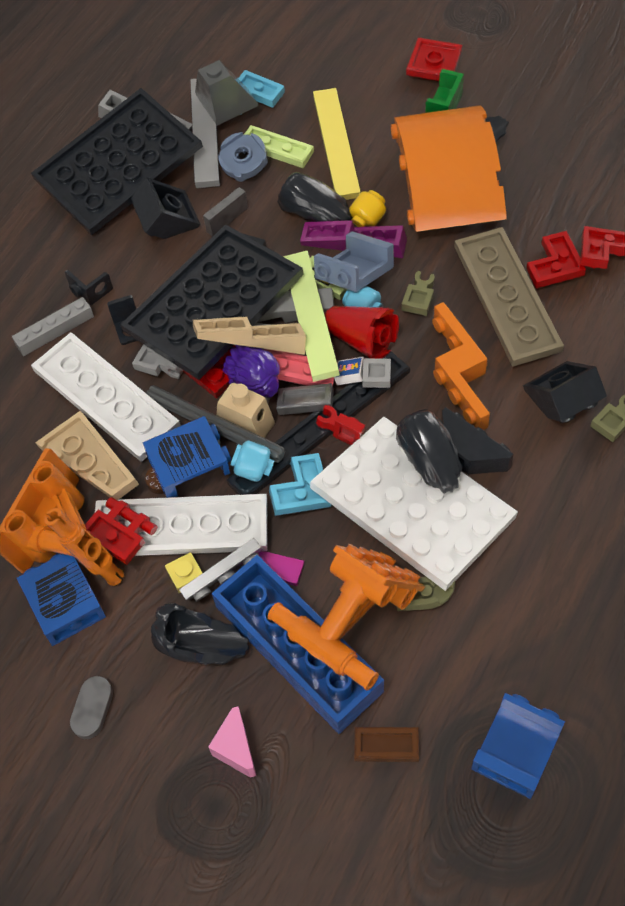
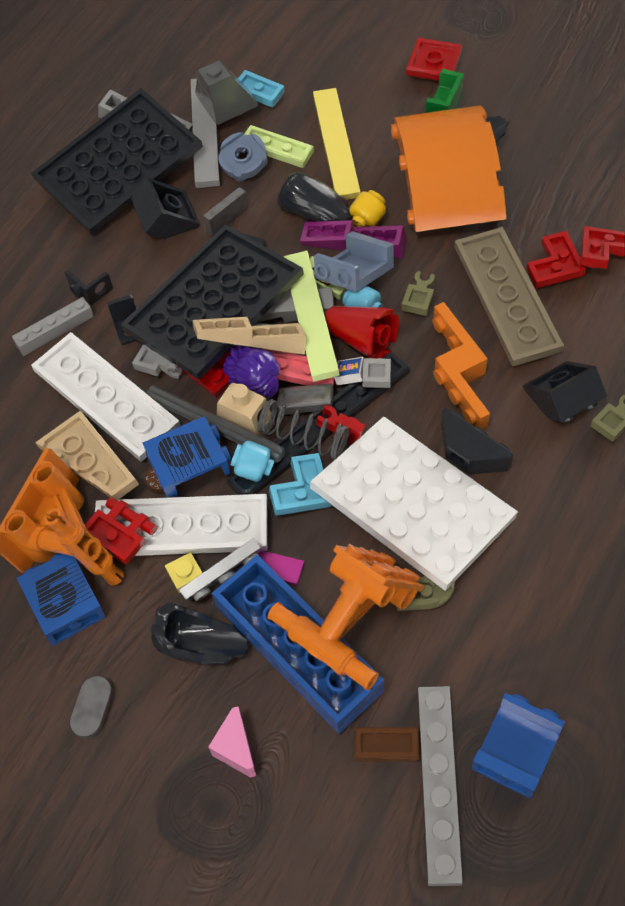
(341, 429): none -> dark grey piece
(430, 449): black hair -> none
(439, 787): none -> light grey plate

